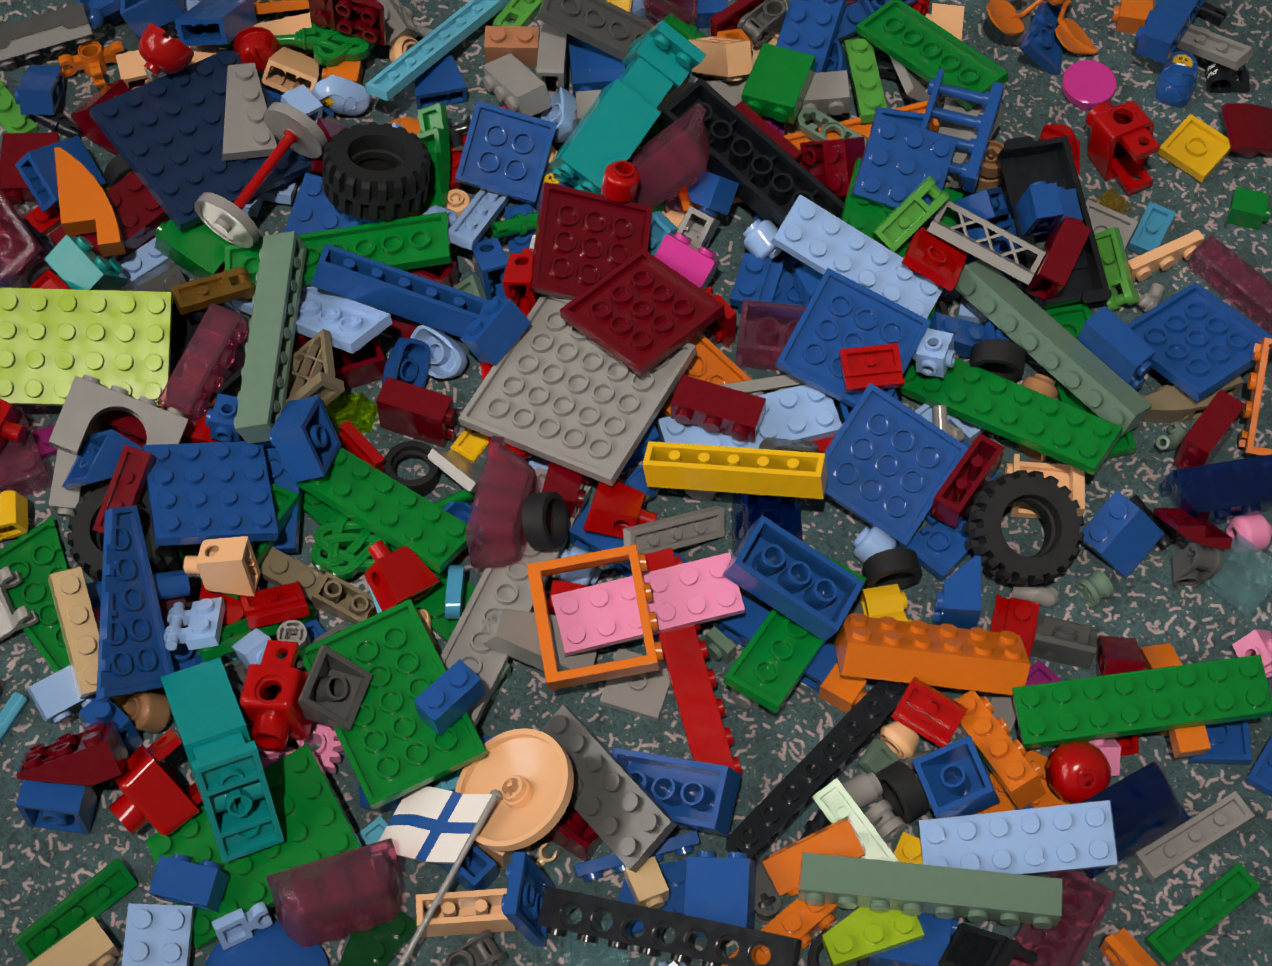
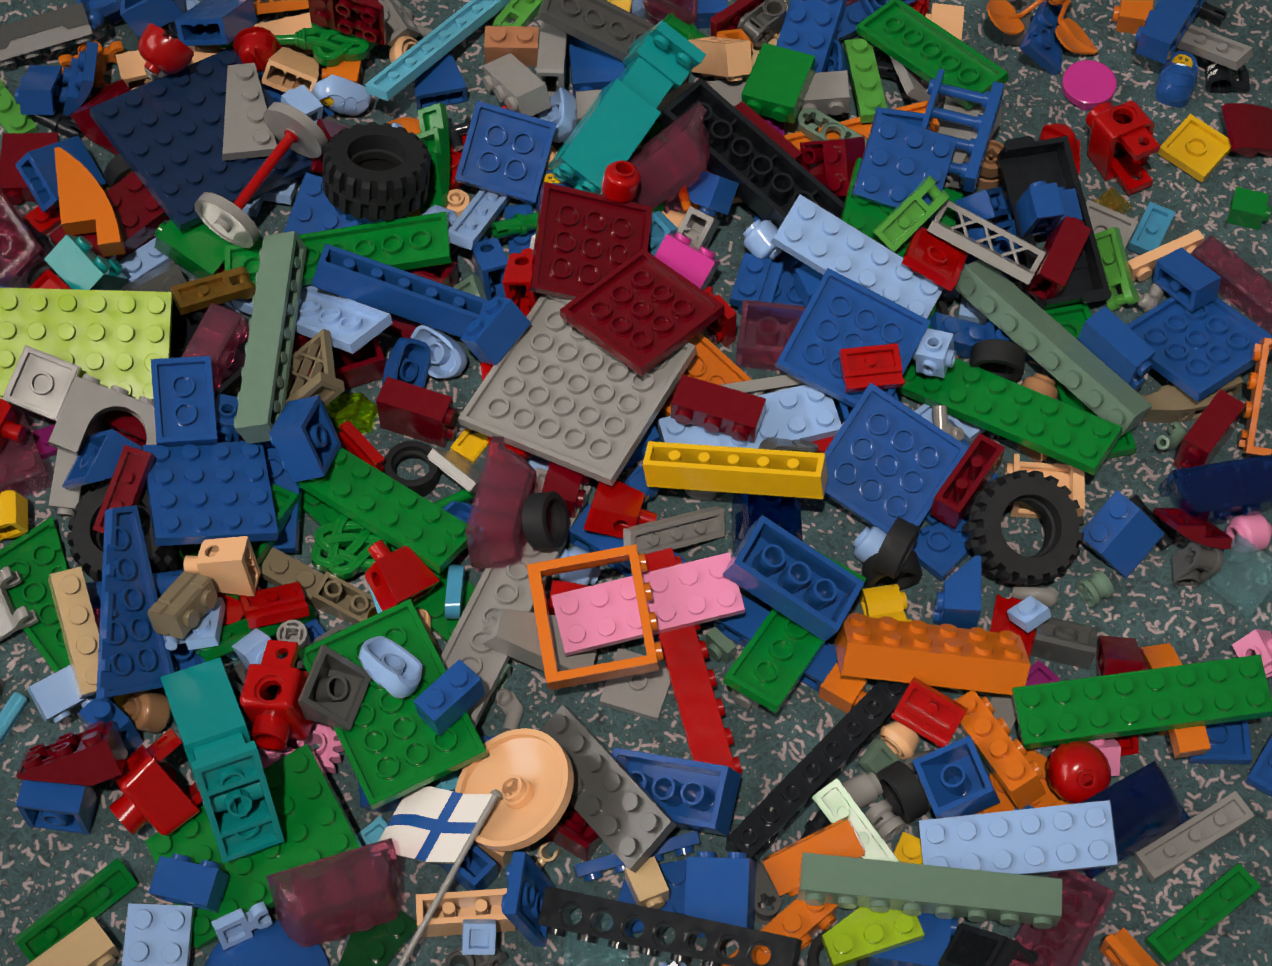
(40, 383): none -> light grey plate
(78, 79): none -> blue slope
(183, 401): none -> blue plate
(183, 605): none -> dark tan brick
(391, 666): none -> light blue piece
(478, 936): none -> light blue plate
(511, 707): none -> light grey arm
(896, 547): none -> black tyre
(1029, 613): none -> light blue plate
(1186, 279): none -> blue brick

